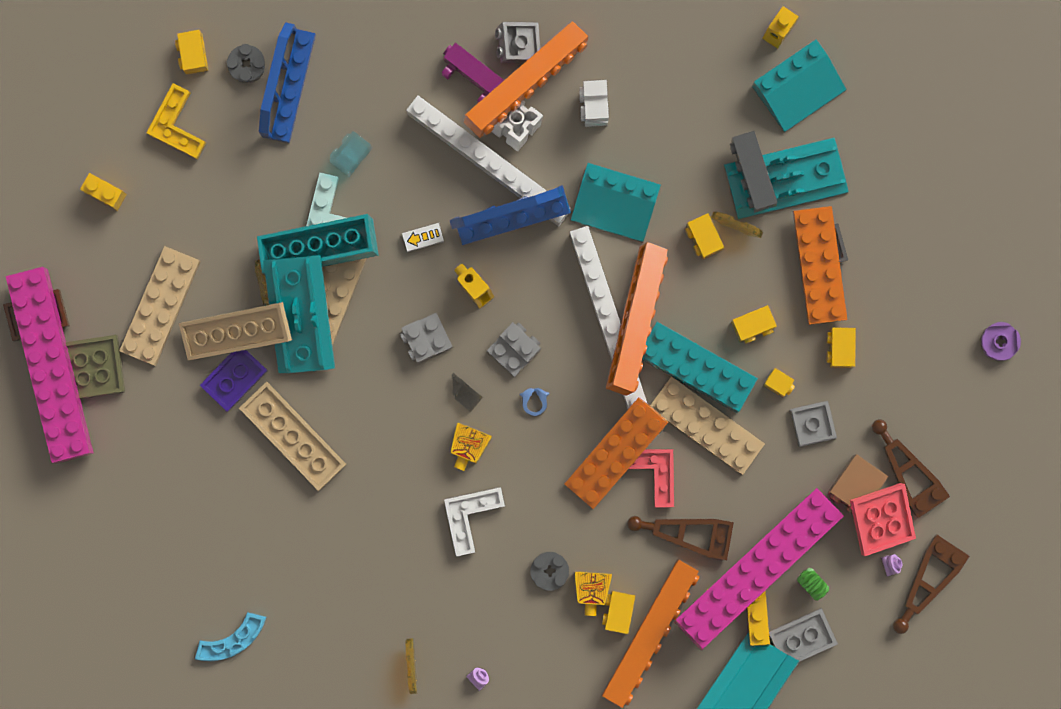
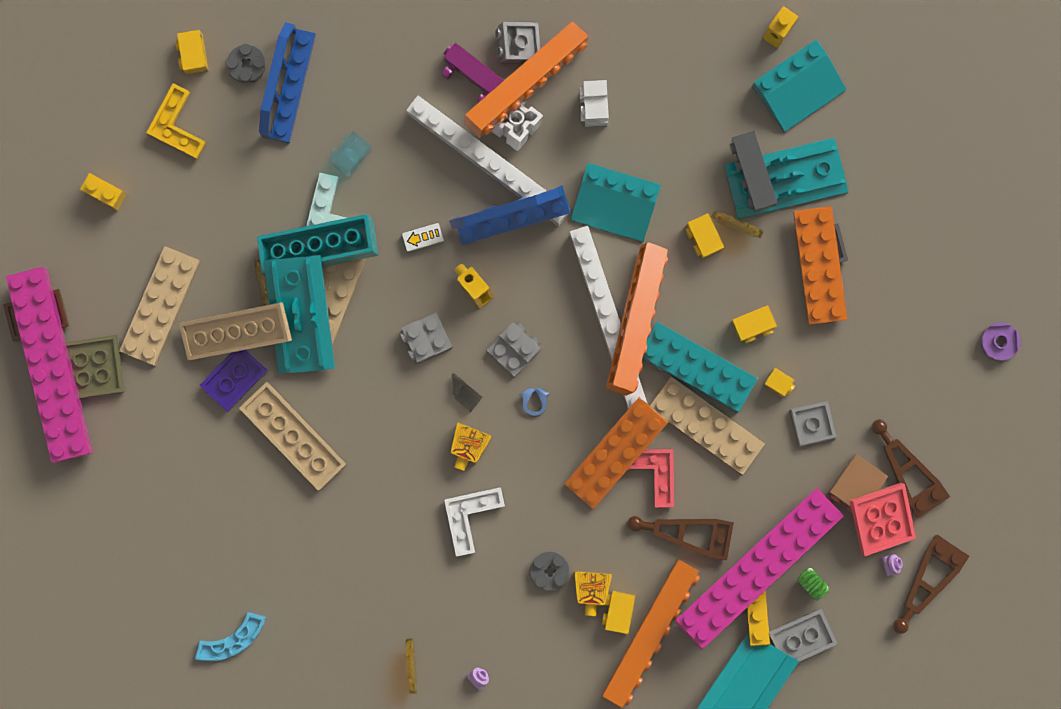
(842, 347): yellow brick -> none

